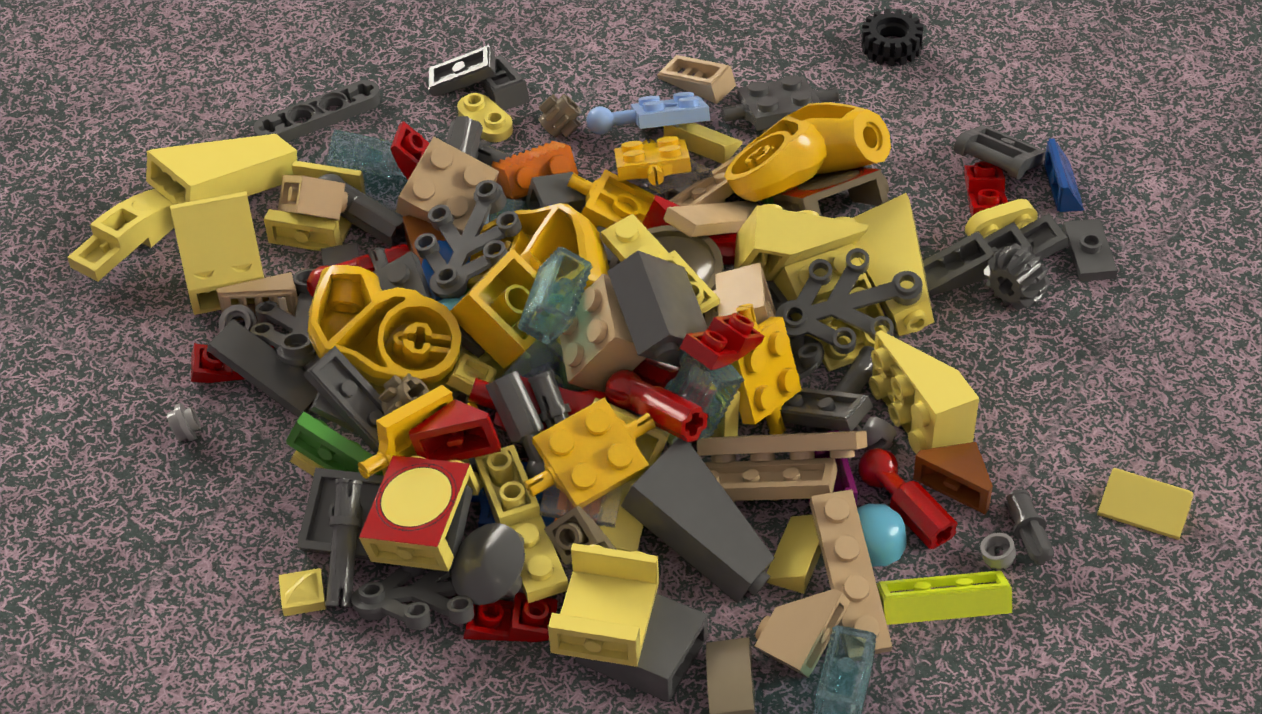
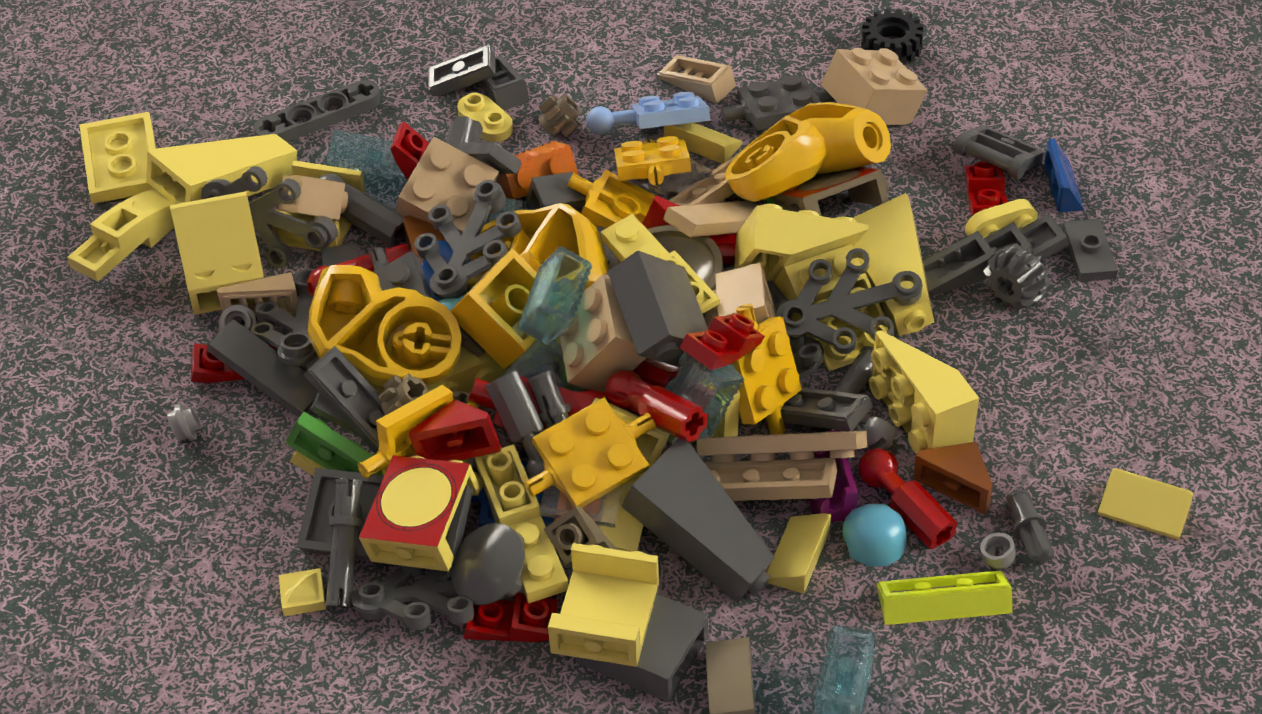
(117, 156): none -> light yellow plate
(265, 217): none -> dark grey plant
(466, 372): light yellow tile -> none
(492, 155): none -> dark grey plate
(801, 630): tan slope -> none
(849, 563): tan plate -> none
(875, 83): none -> tan brick

